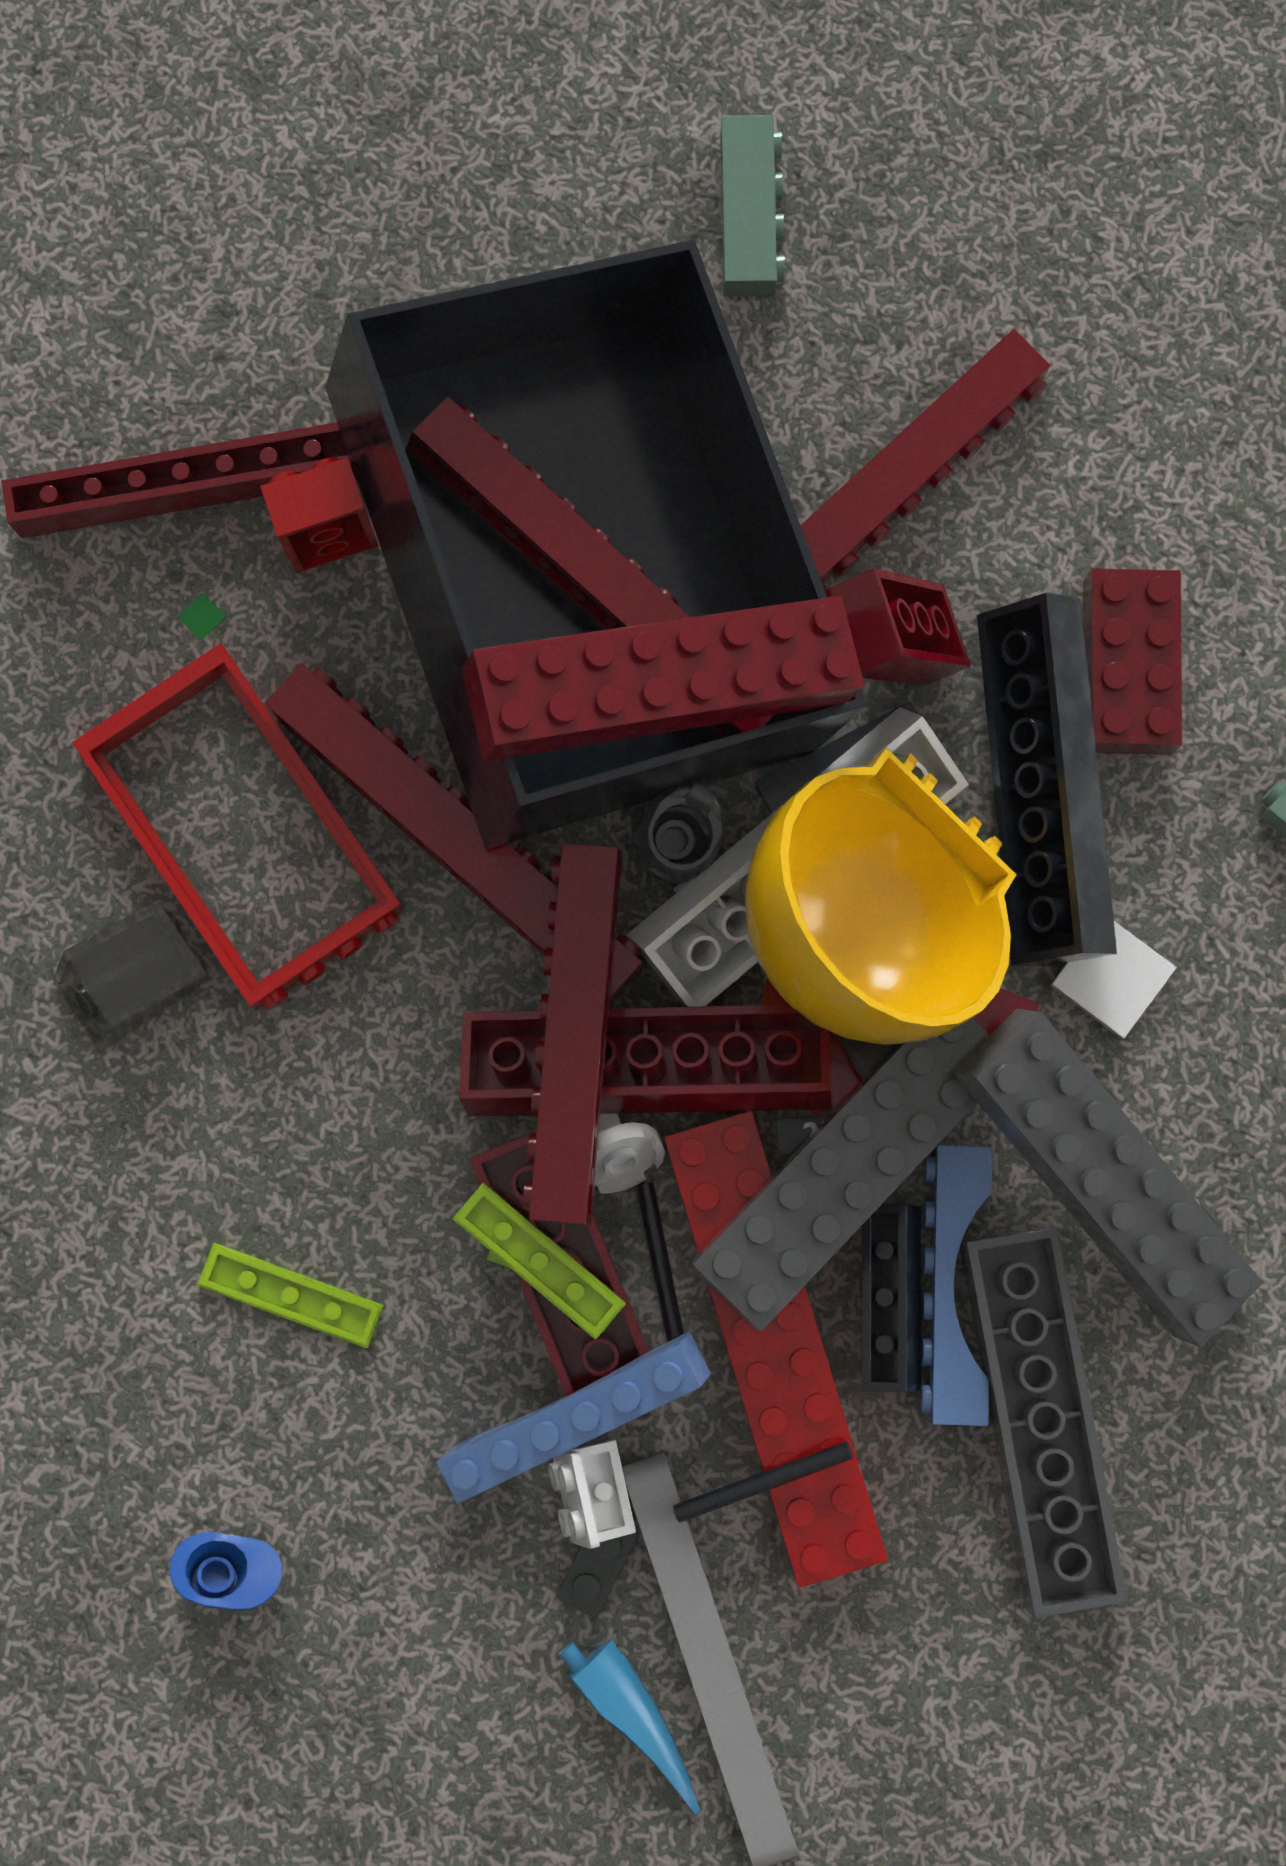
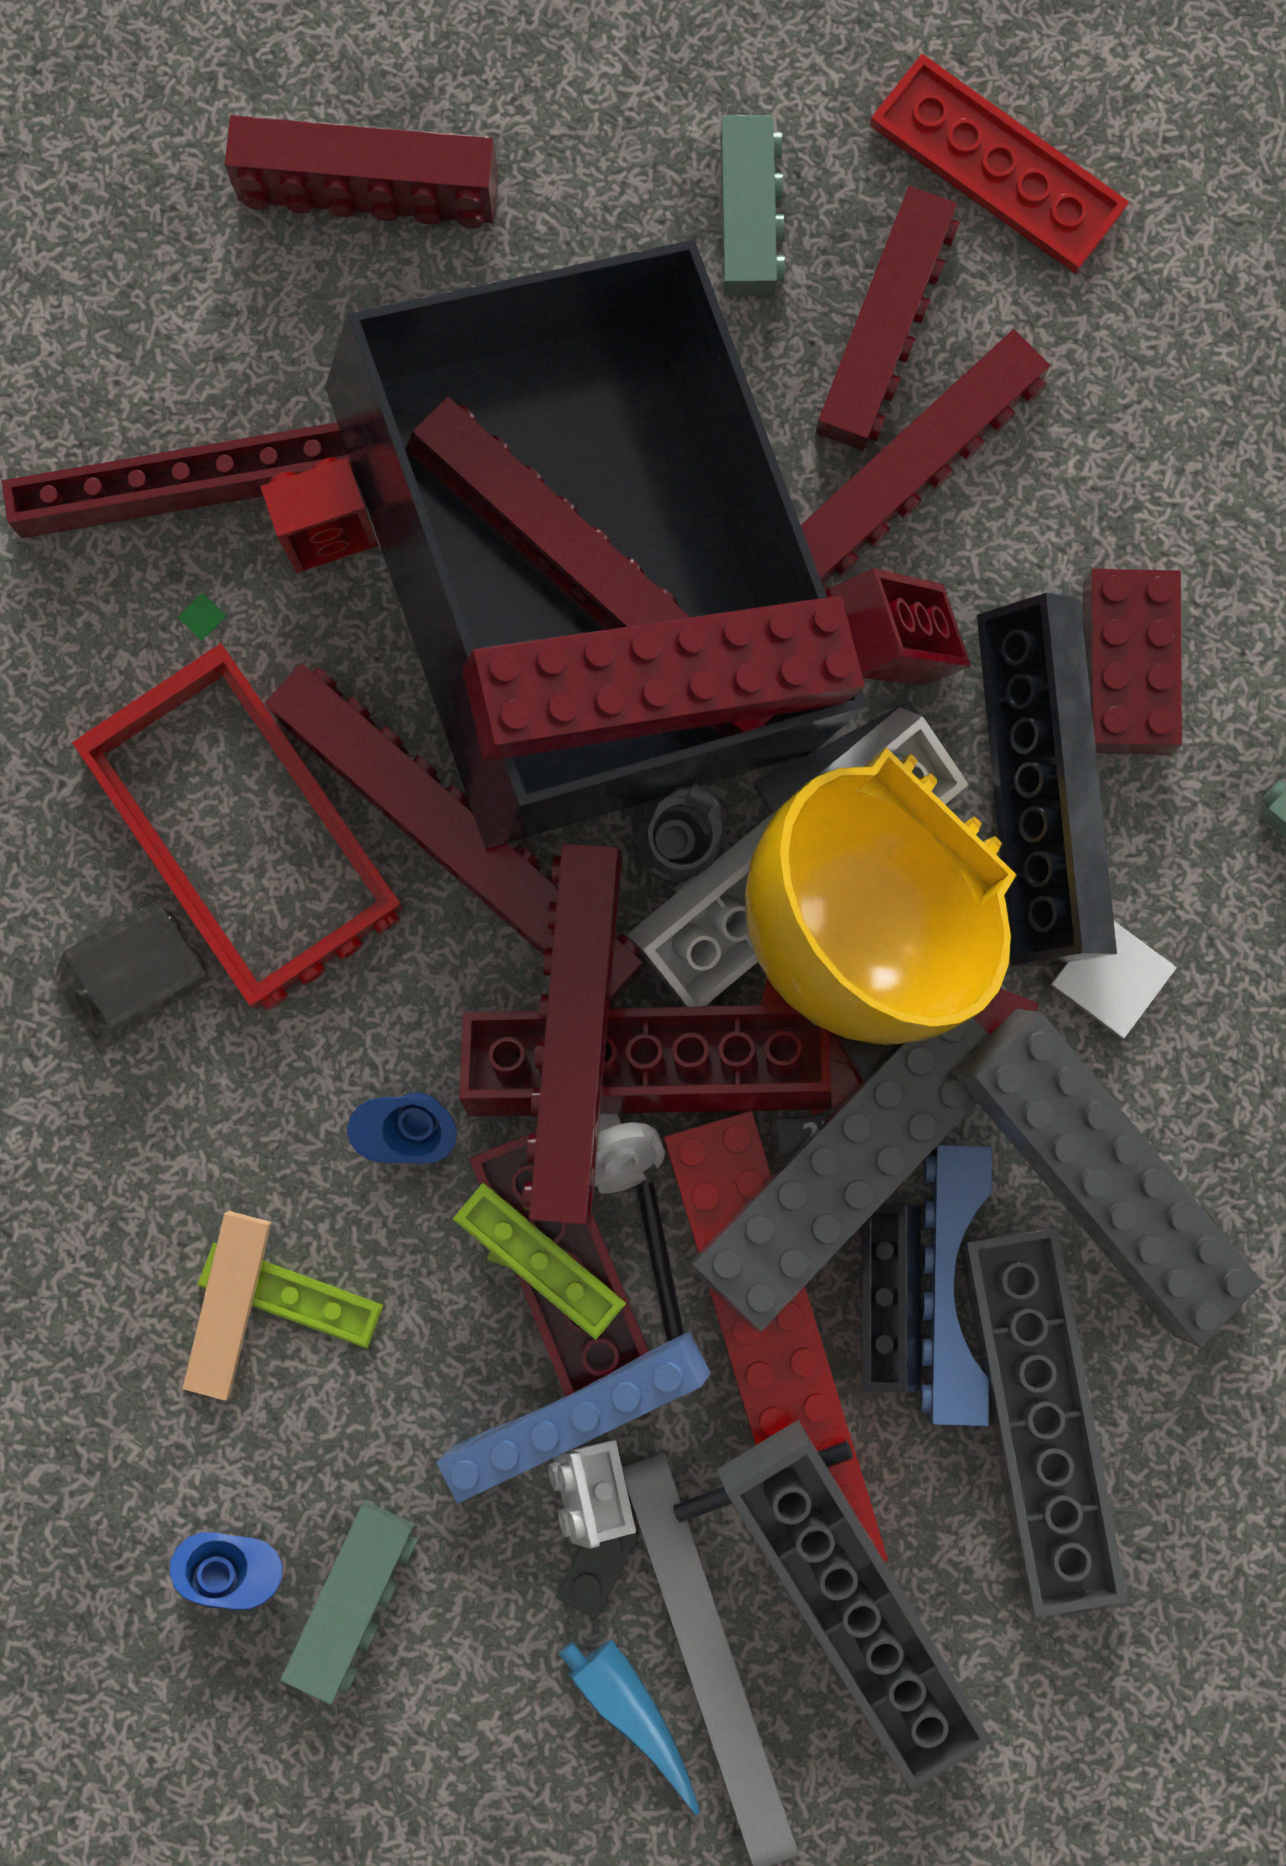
(227, 1305): none -> light nougat tile
(348, 1603): none -> sand green brick
(362, 170): none -> dark red brick
(402, 1129): none -> blue piece
(853, 1604): none -> dark grey brick
(886, 319): none -> dark red brick
(998, 163): none -> red plate

